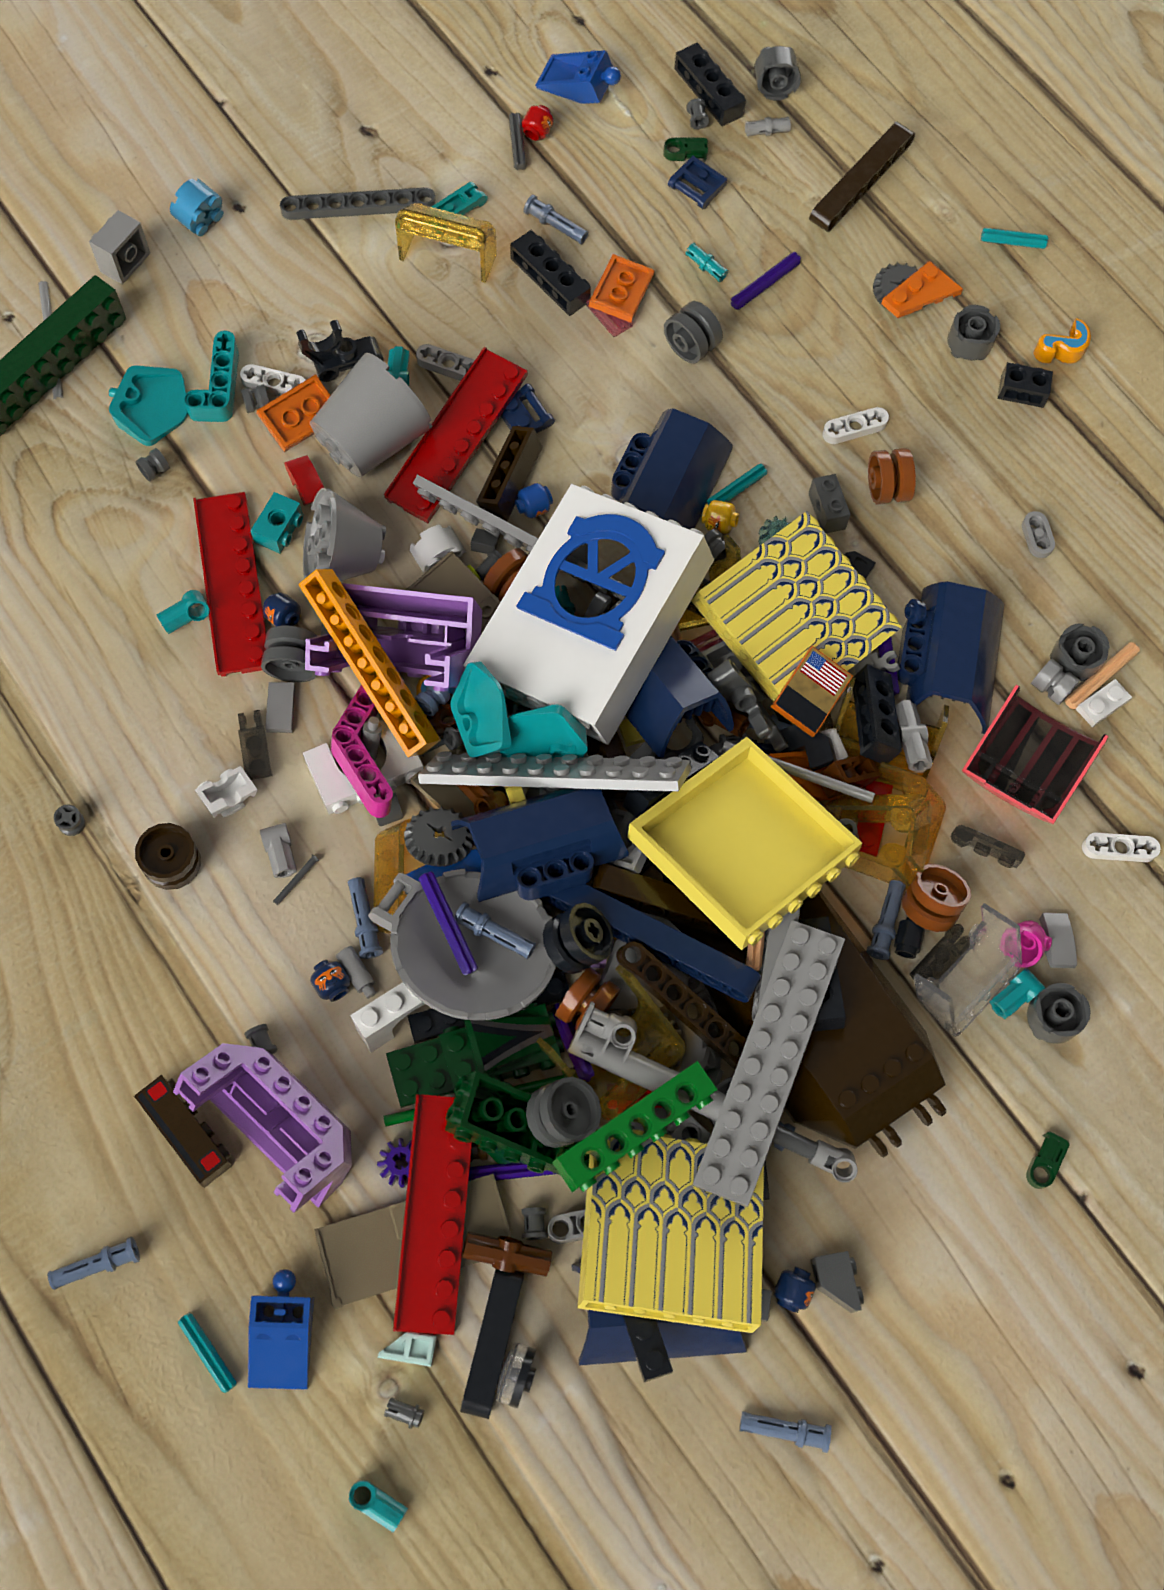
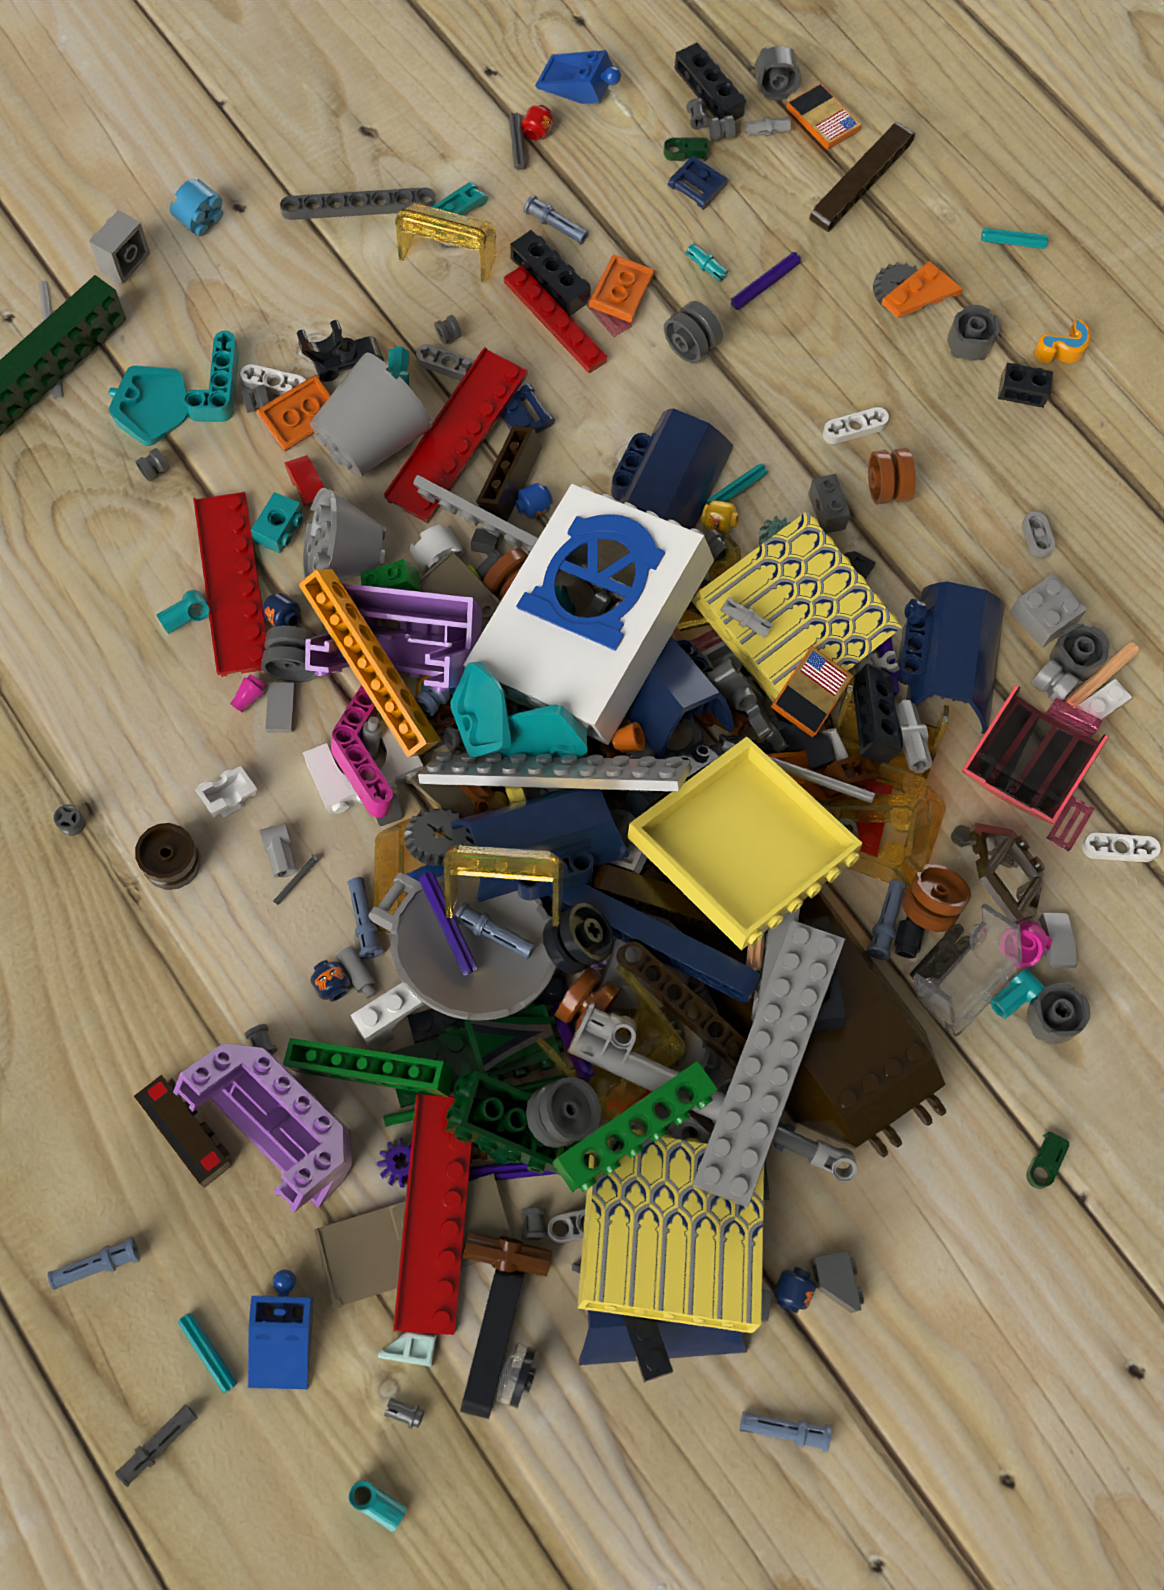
(156, 1445): none -> dark grey pin
(247, 693): none -> dark pink cone
(254, 747): clear smoke hinge -> none
(369, 1067): none -> green brick
(394, 575): none -> green brick
(448, 329): none -> dark grey wheel
(502, 864): none -> clear yellow windscreen
(555, 319): none -> red plate
(629, 738): none -> orange hat
(722, 128): none -> dark grey wheel
(746, 617): none -> light grey pin
(824, 116): none -> tile
(990, 837): none -> dark brown windscreen
(1047, 610): none -> light grey brick
(1073, 717): none -> clear pink tile
(1080, 806): none -> clear pink tile

